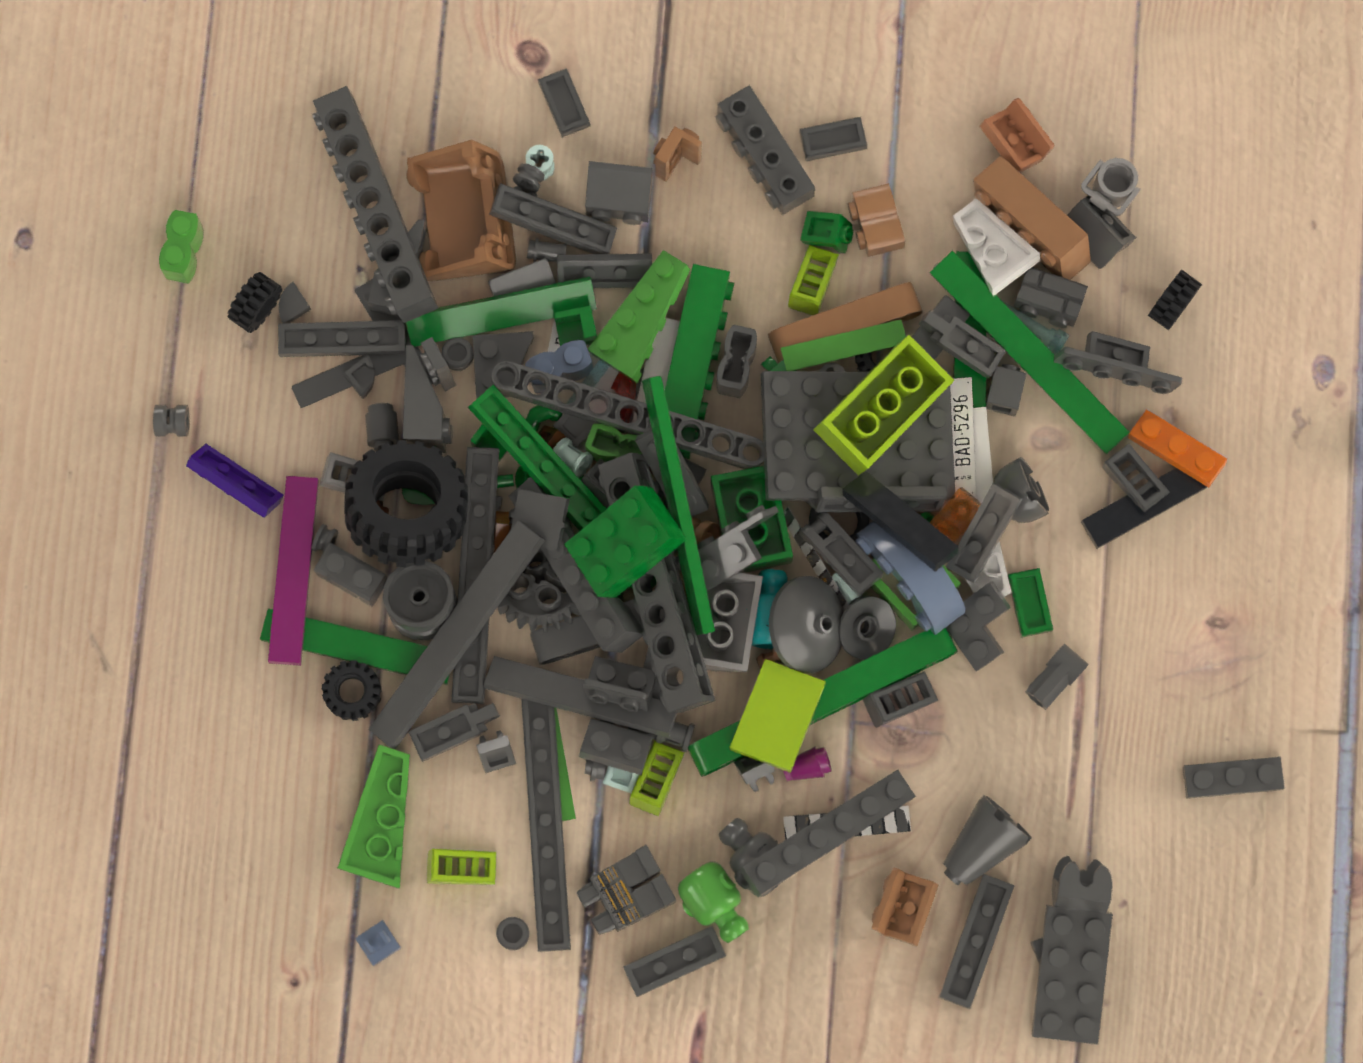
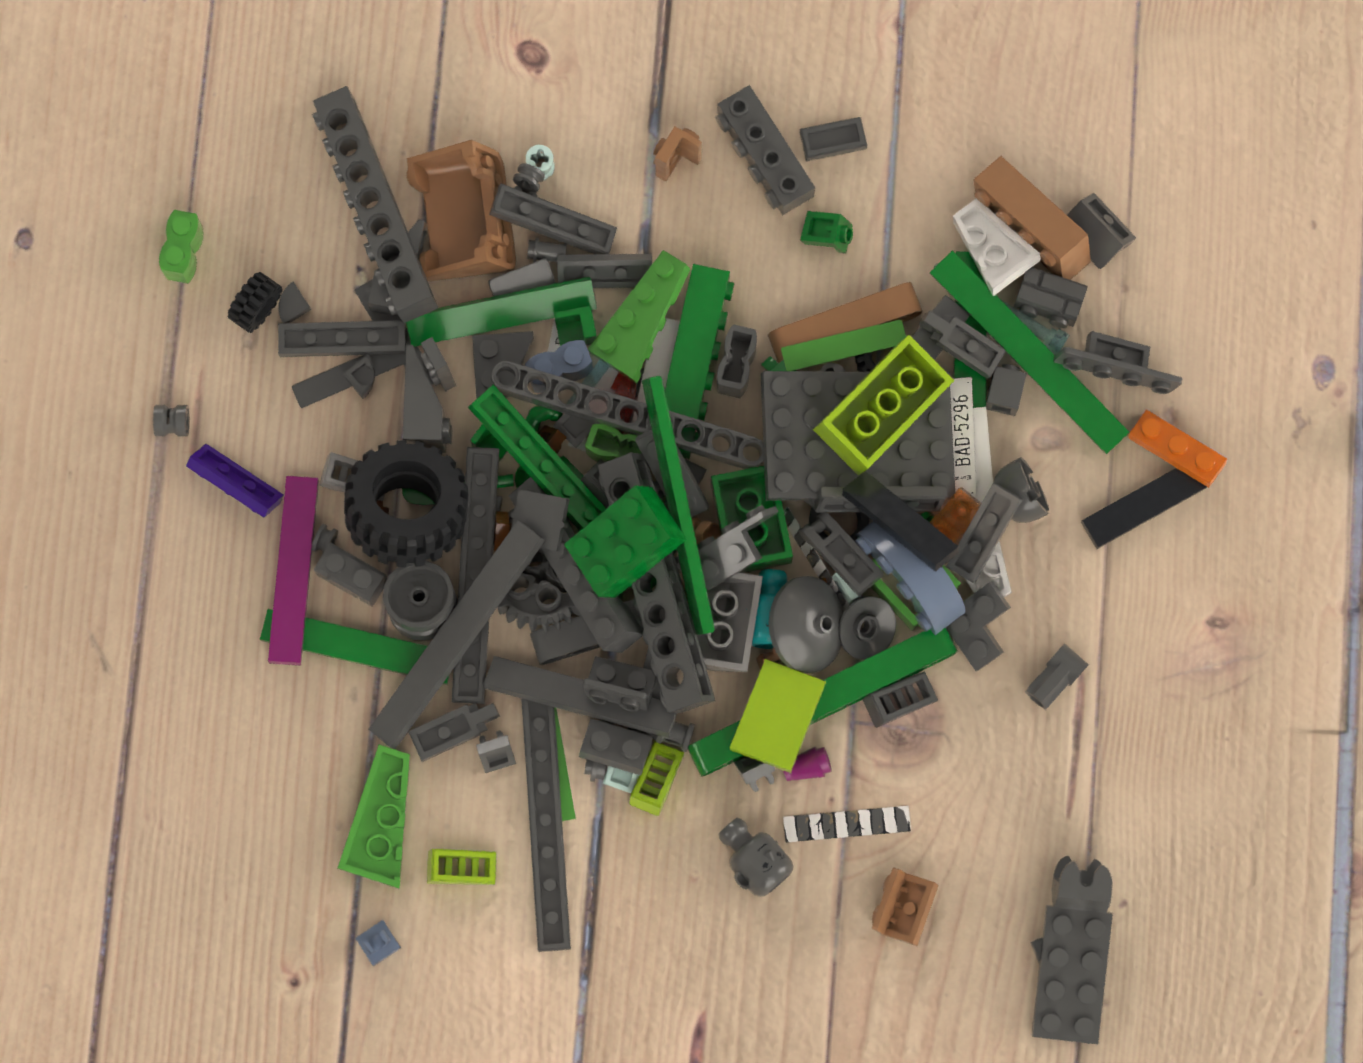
(347, 671): black tyre -> none
(381, 425): dark grey brick -> none
(457, 353): dark grey tile -> none
(512, 933): dark grey tile -> none
(564, 102): dark grey tile -> none
(574, 458): light aqua bush -> none
(616, 892): dark grey hips -> none
(618, 192): dark grey slope -> none
(674, 961): dark grey plate -> none
(711, 899): bright green piece -> none
(805, 298): lime slope -> none
(827, 833): dark grey plate -> none
(877, 220): medium nougat brick -> none
(976, 941): dark grey plate -> none
(984, 842): dark grey cone -> none
(1017, 136): nougat bracket -> none
(1030, 602): green tile -> none
(1113, 185): light grey piece -> none
(1128, 453): dark grey slope -> none
(1174, 299): black tyre -> none
(1233, 777): dark grey plate -> none

